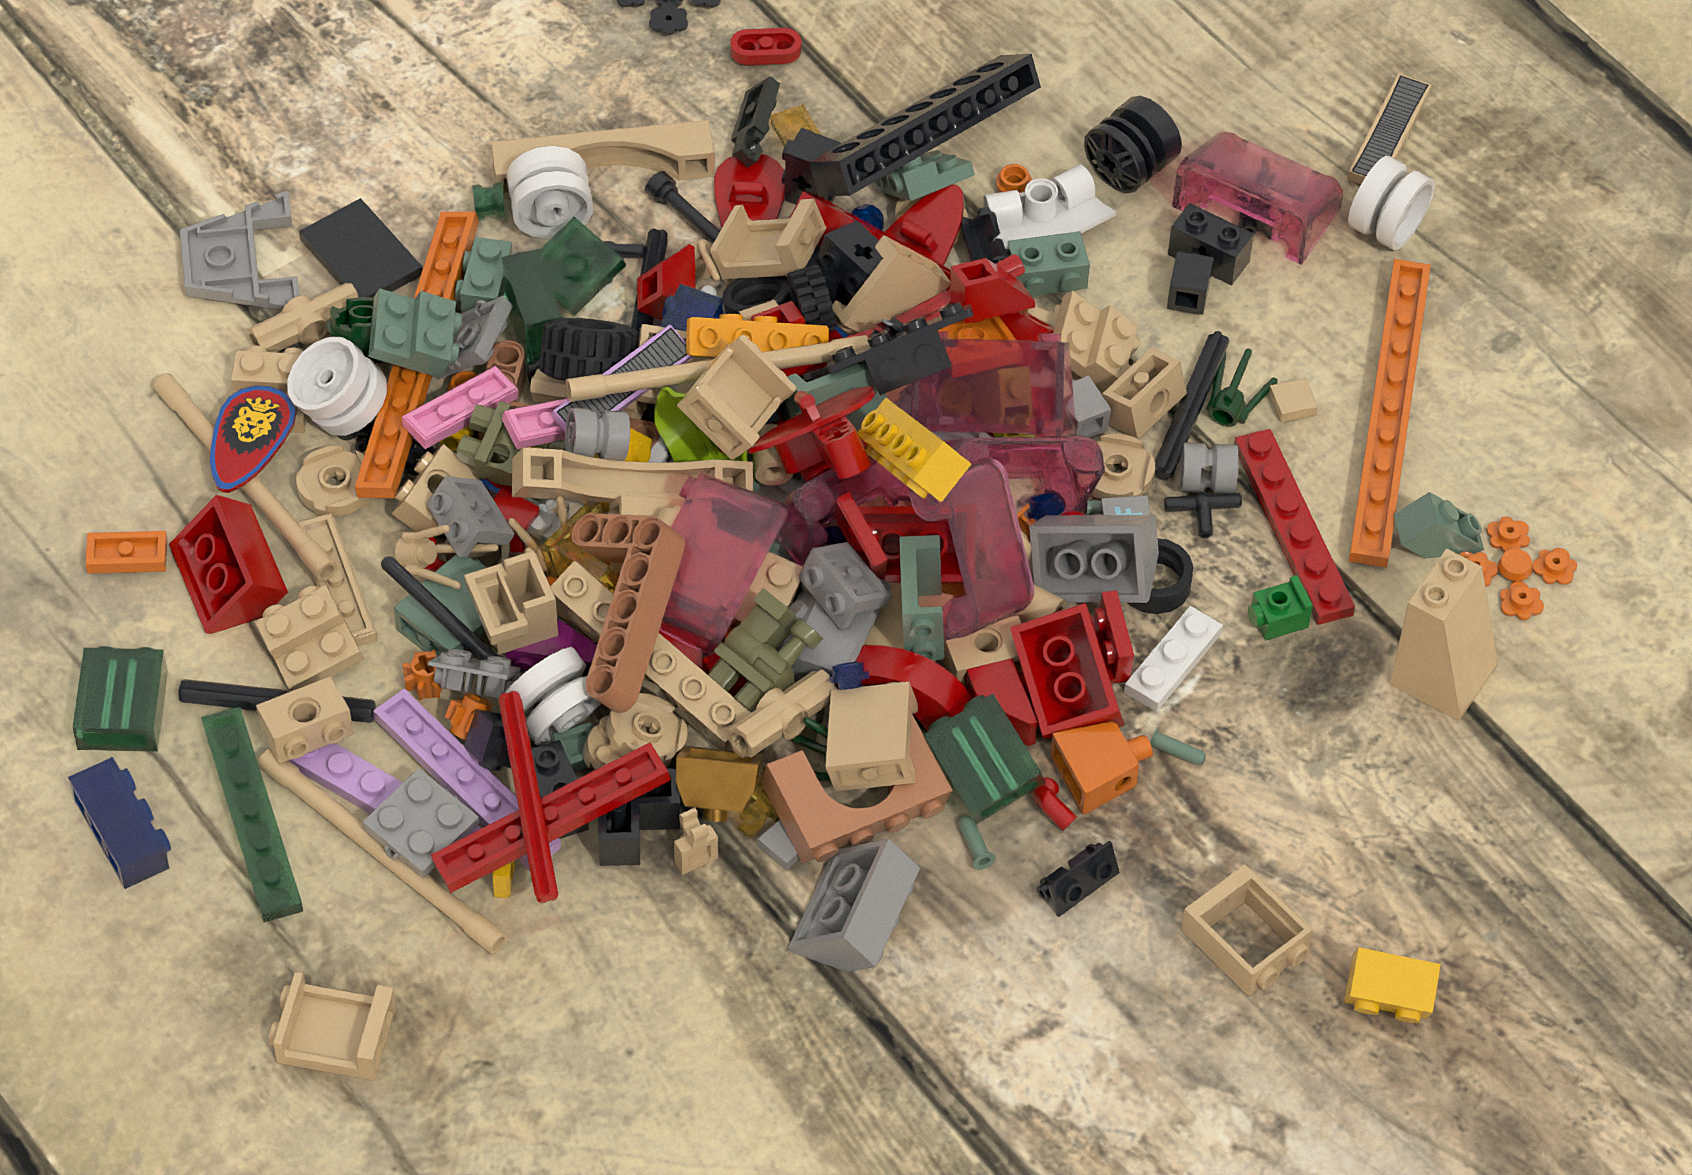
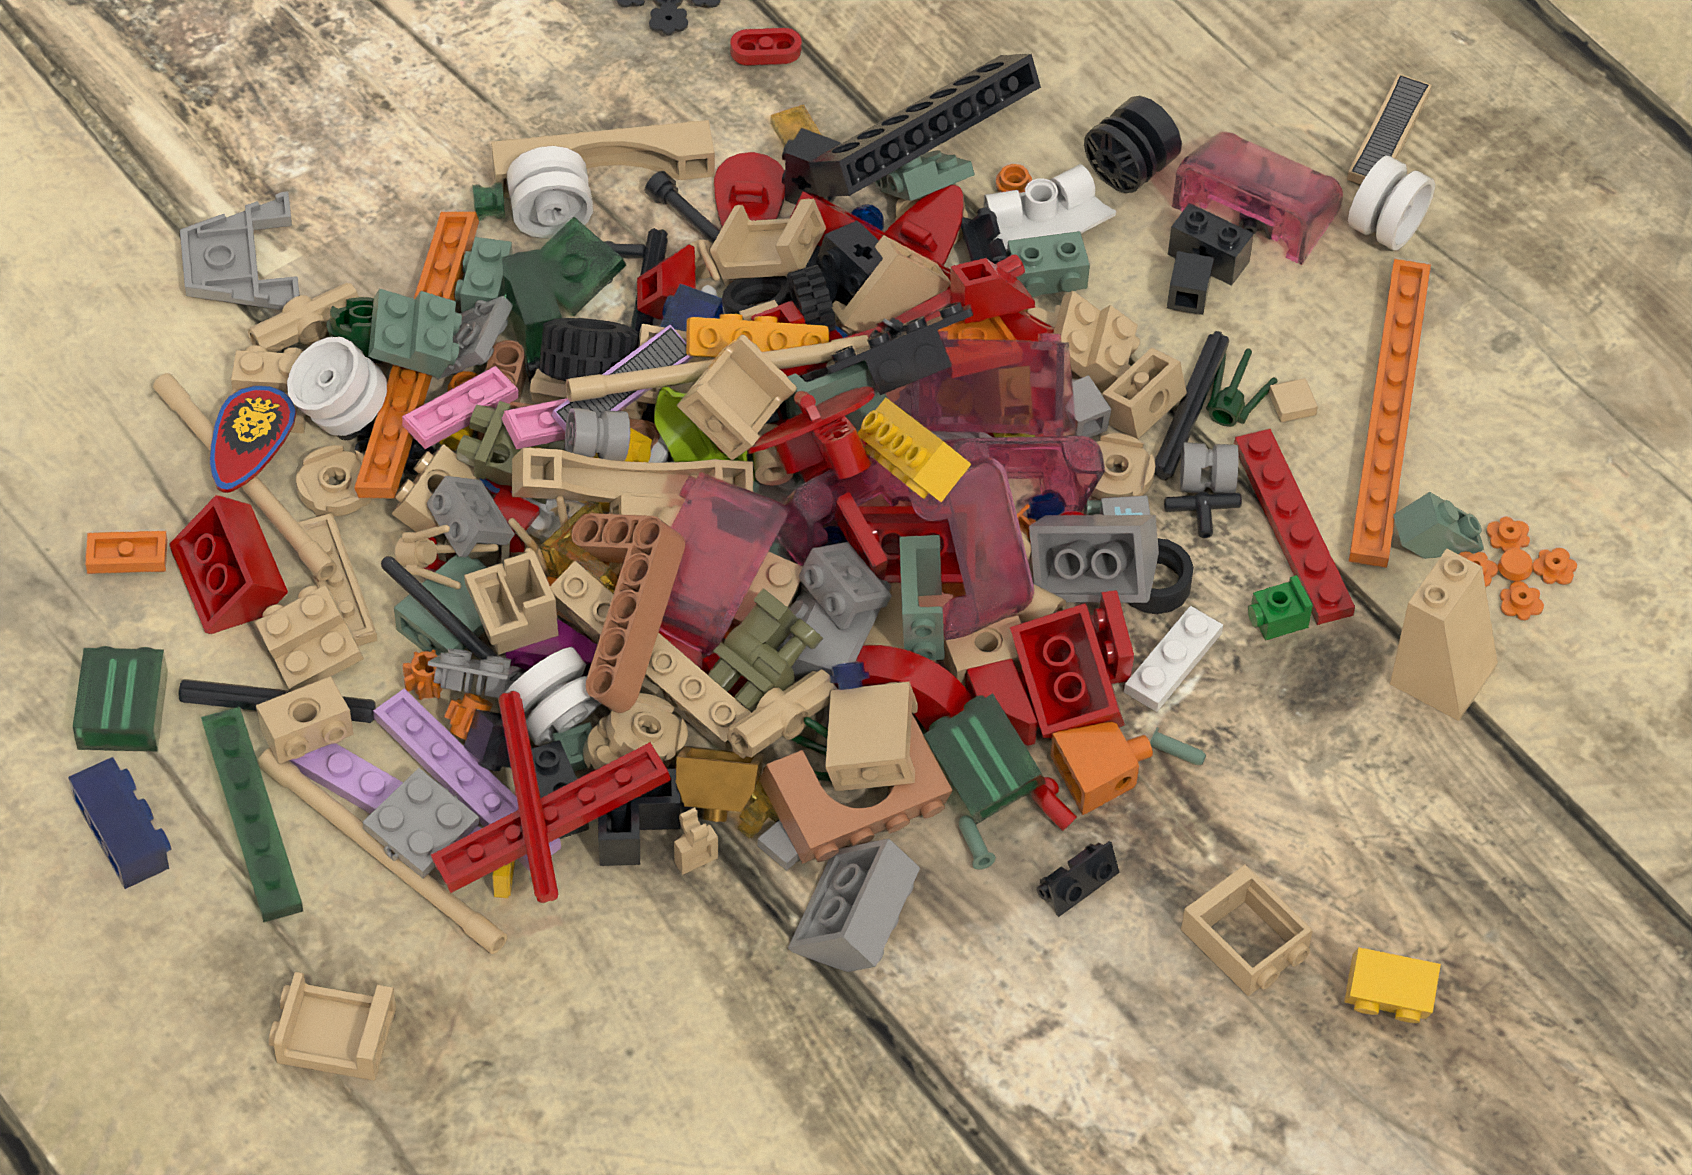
(360, 250): black tile -> none
(753, 120): pearl dark grey hinge -> none

